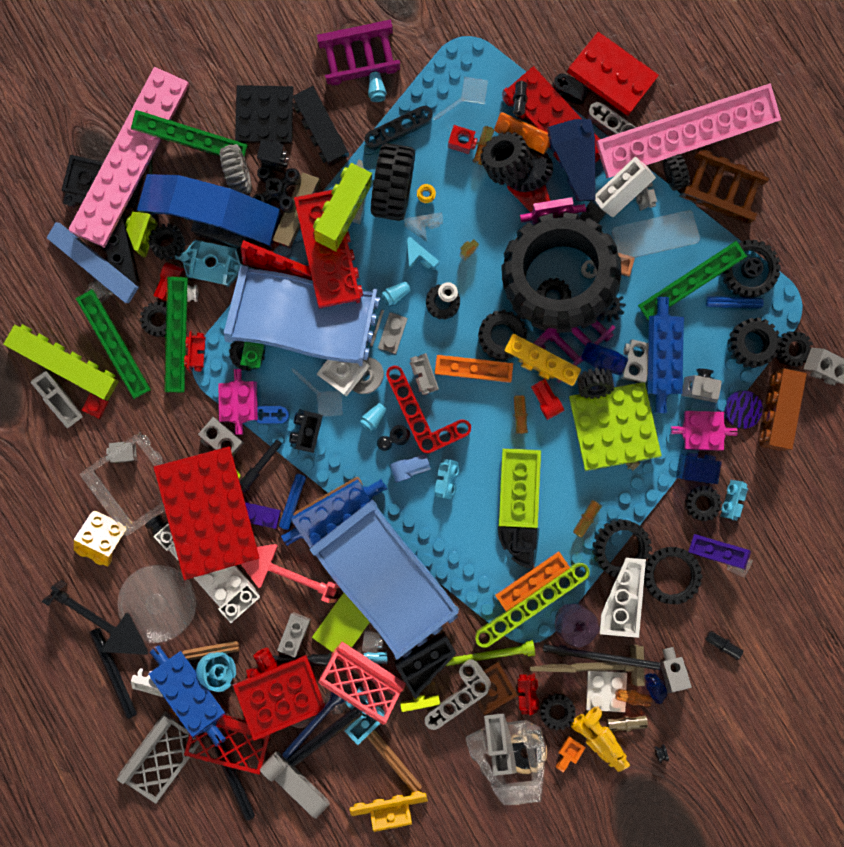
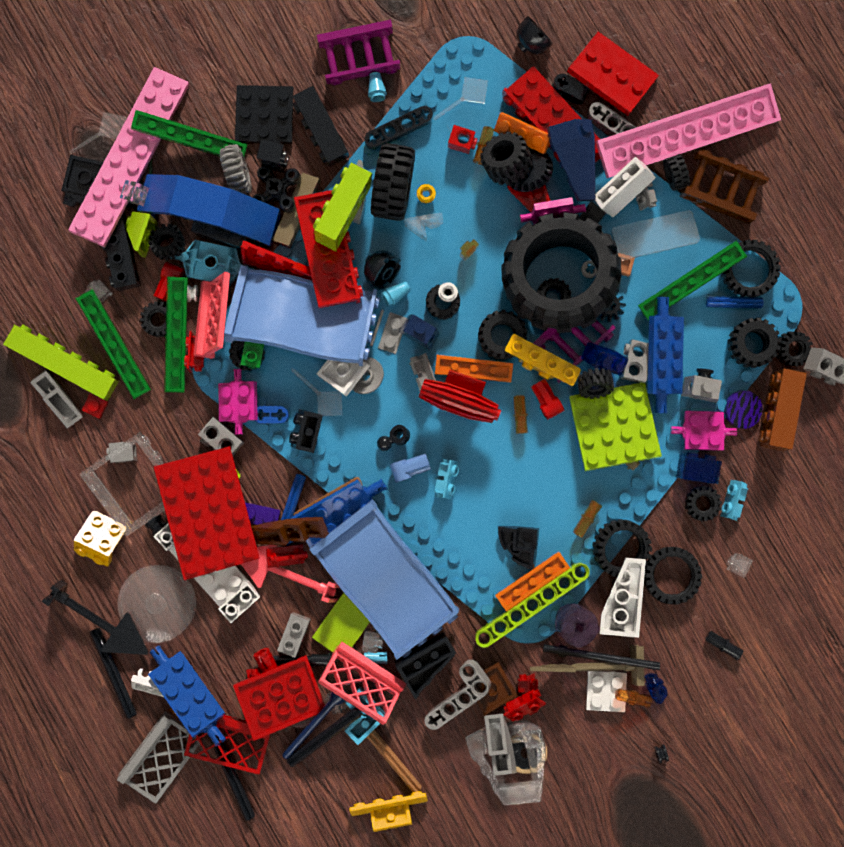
(92, 262): medium blue tile -> none
(110, 127): none -> clear piece
(134, 193): none -> clear plate
(198, 653): medium nougat axle -> none
(211, 316): none -> coral fence
(216, 671): medium azure cylinder -> none
(253, 473): black pin -> none
(285, 555): none -> red hinge
(288, 530): none -> reddish brown slope
(295, 784): light grey beam -> none
(373, 417): medium azure cone -> none
(381, 268): none -> black cylinder
(416, 251): medium azure slope -> none
(419, 331): none -> dark blue torso
(419, 417): red beam -> none
(420, 702): neon yellow plate -> none
(461, 397): none -> red plate
(516, 710): none -> red hinge
(519, 488): lime plate -> none
(520, 98): black axle -> none
(526, 649): lime piece -> none
(531, 37): none -> black cylinder
(560, 723): black tyre -> none
(571, 751): orange plate -> none
(601, 739): yellow piece -> none
(627, 723): dark tan pin -> none
(675, 680): light grey torso -> none
(719, 551): dark purple plate -> none
(755, 266): black wheel -> none

